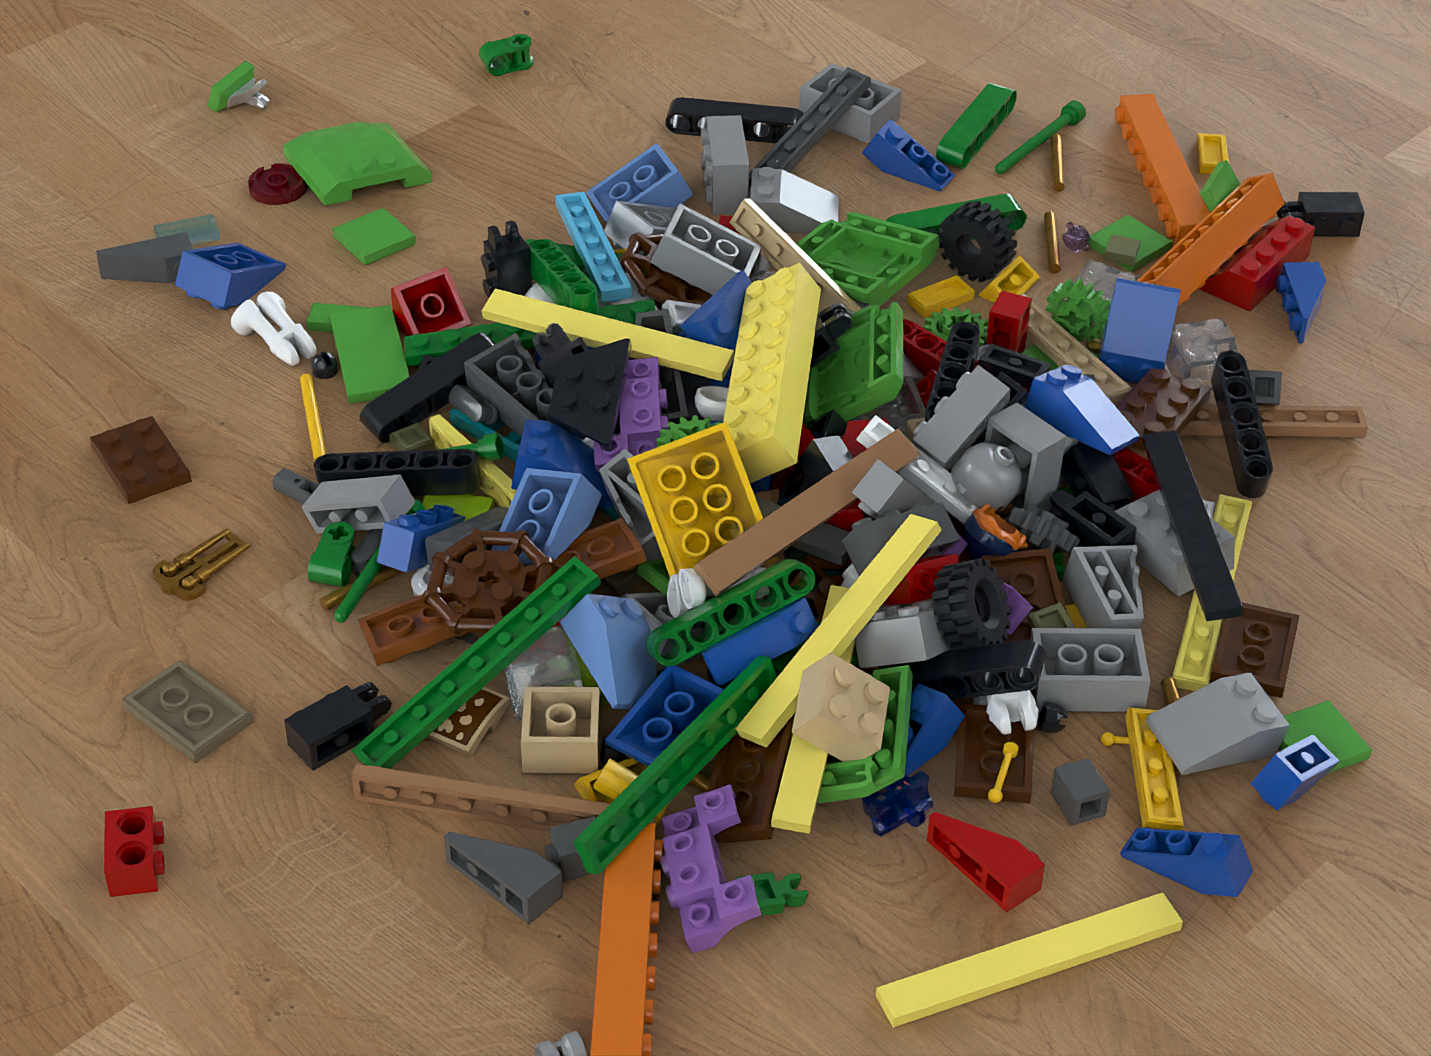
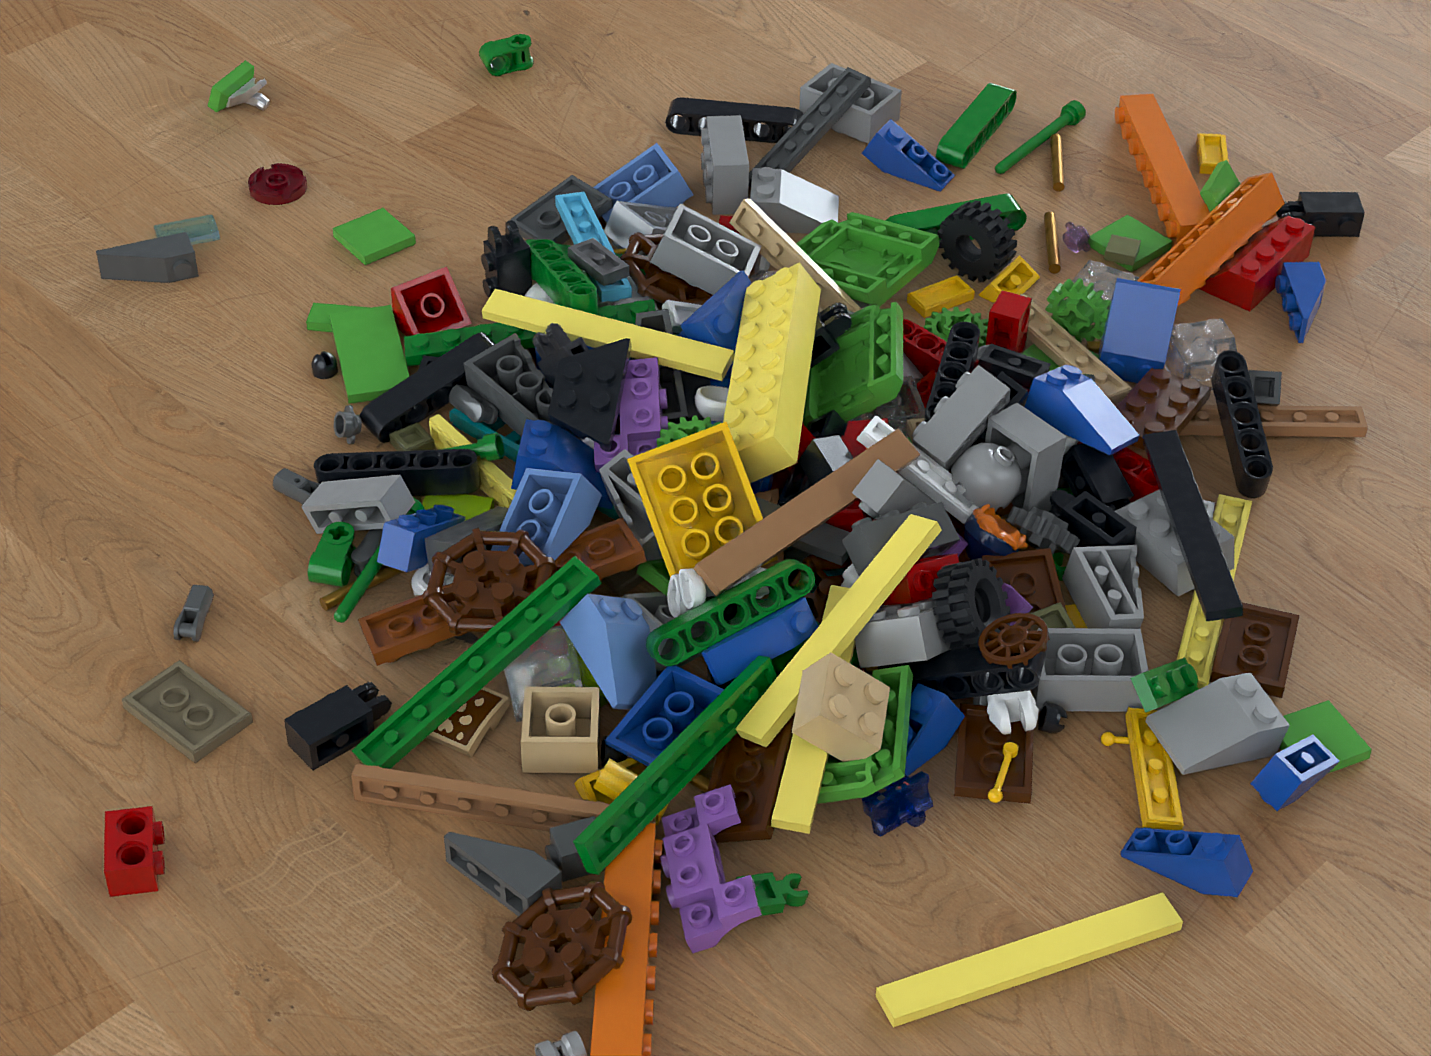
(140, 459): reddish brown plate -> none
(194, 612): none -> dark grey bar
(201, 570): pearl gold piece -> none
(225, 273): blue slope -> none
(271, 309): white piece -> none
(312, 416): yellow bar -> none
(347, 424): none -> dark grey plate
(352, 158): bright green wedge -> none
(542, 218): none -> dark grey tile
(550, 933): none -> reddish brown plate
(598, 261): none -> flat silver plate
(990, 860): red slope -> none
(1014, 639): none -> reddish brown wheel
(1080, 791): dark grey brick -> none
(1165, 684): none -> green plate

